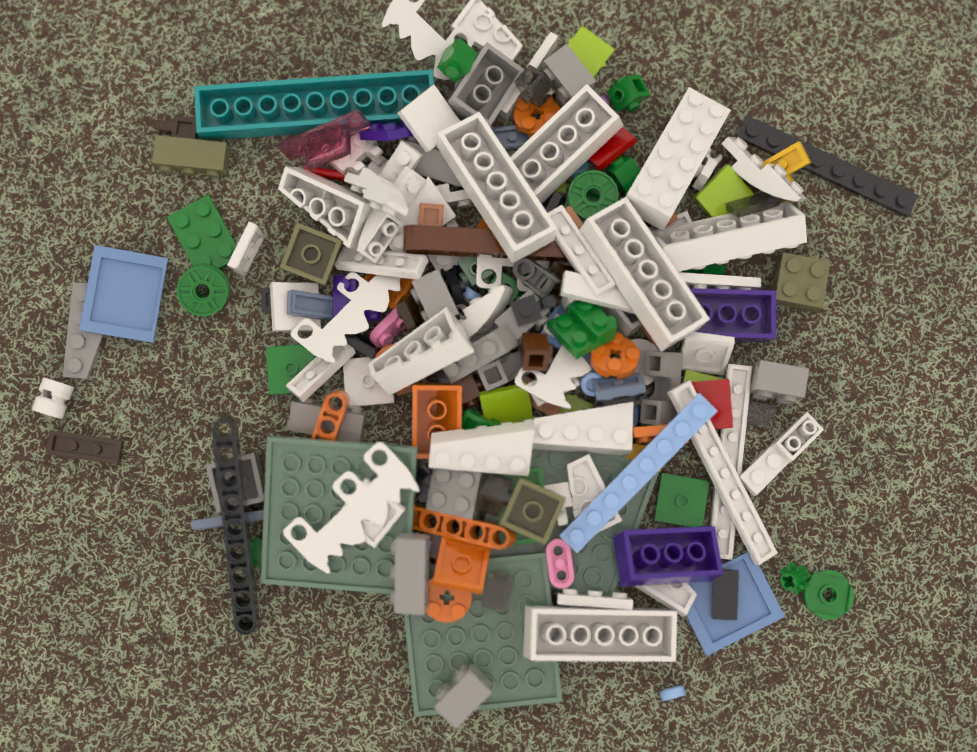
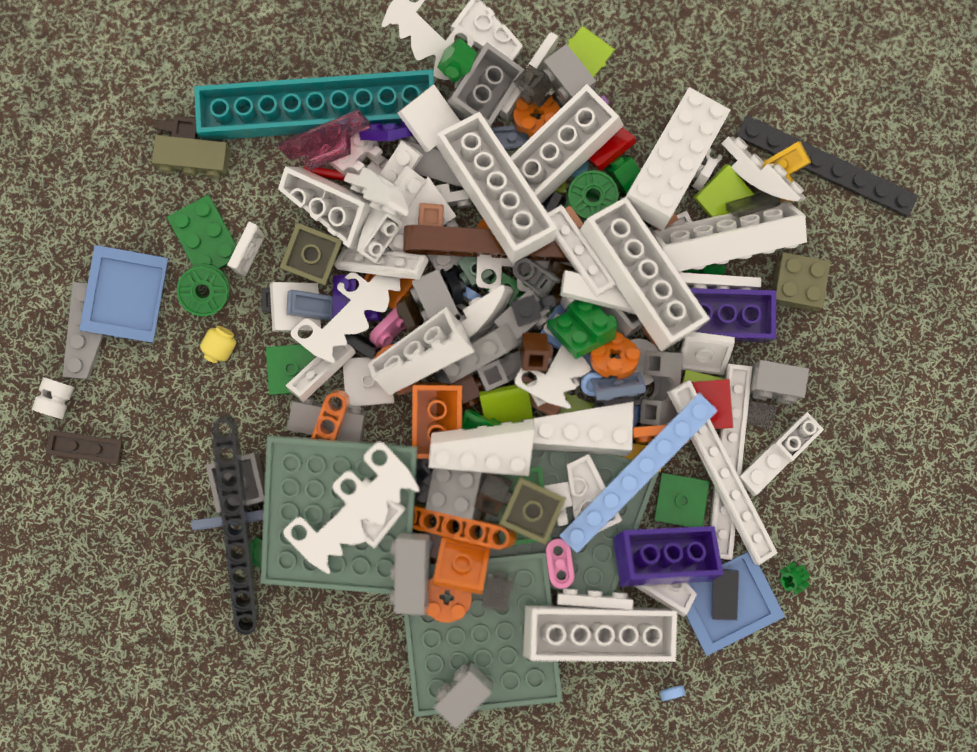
(218, 344): none -> light yellow head
(628, 93): green brick -> none
(835, 606): green plate -> none

